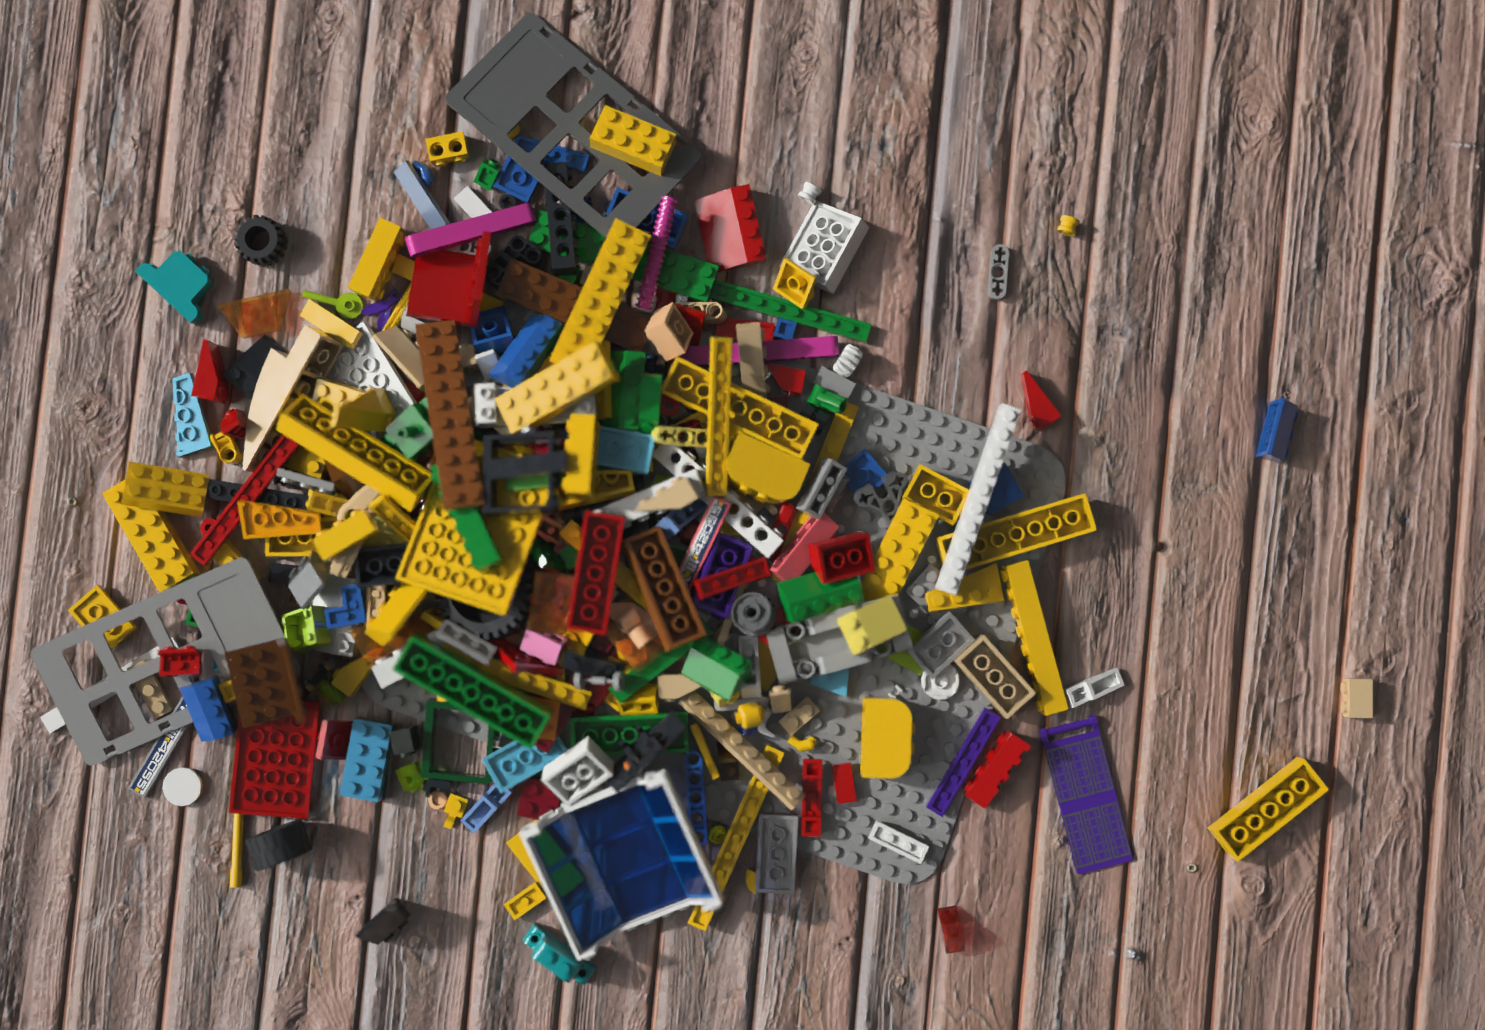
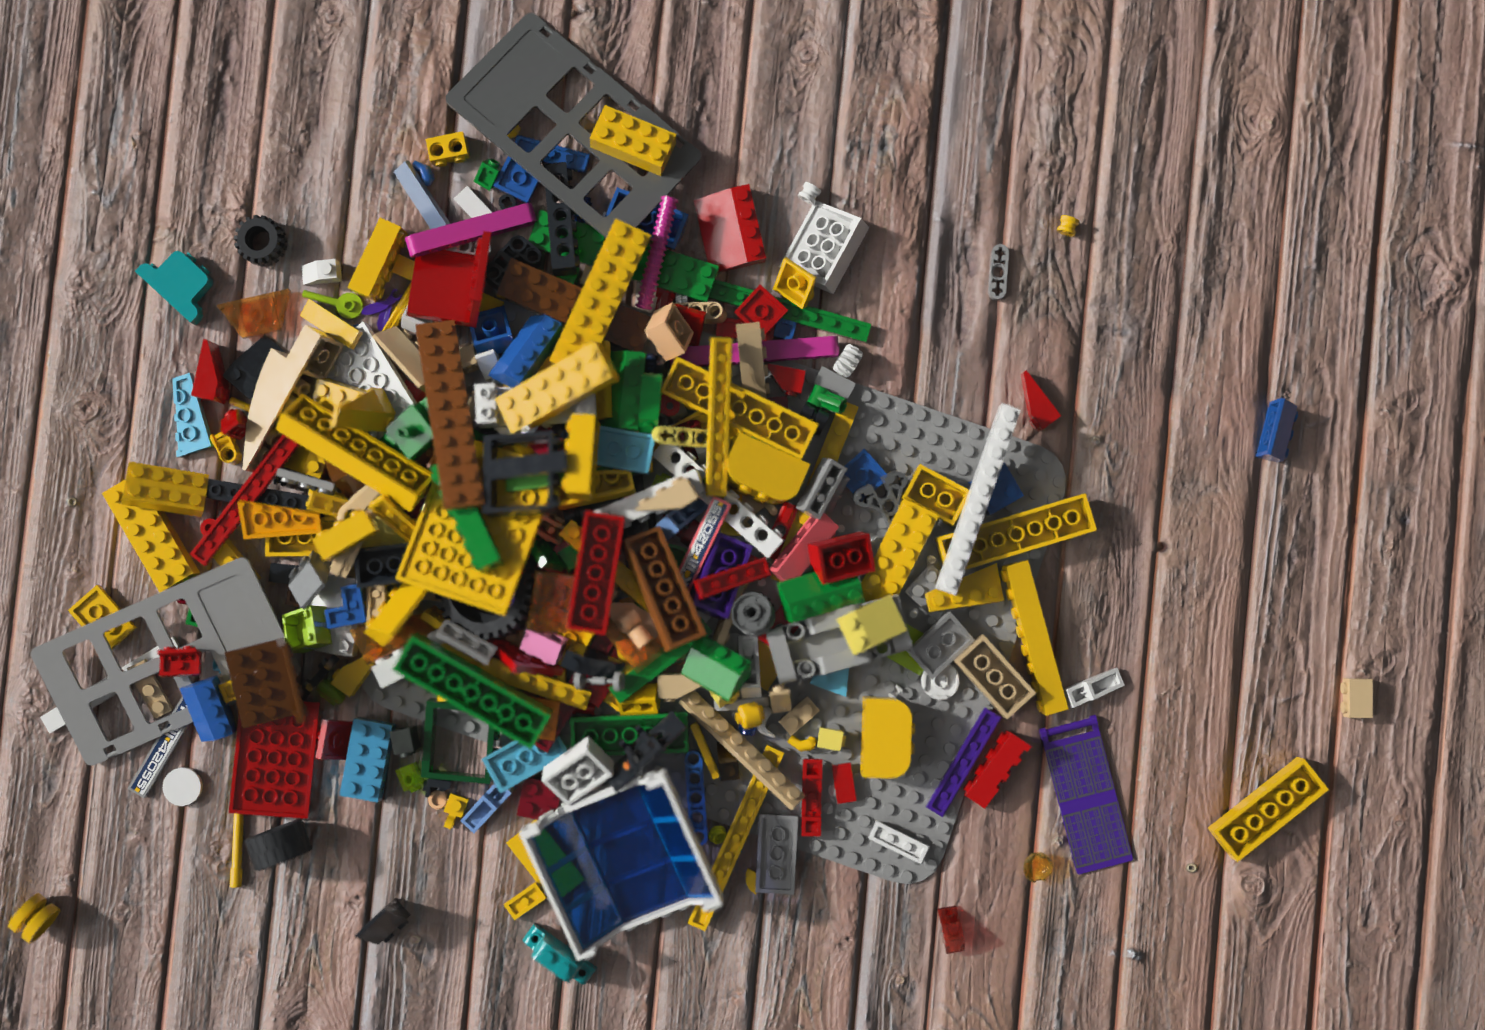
(34, 918): none -> yellow wheel
(240, 404): none -> yellow piece
(322, 272): none -> white slope
(761, 308): none -> red plate
(830, 738): none -> light yellow brick
(1037, 867): none -> clear yellow hair

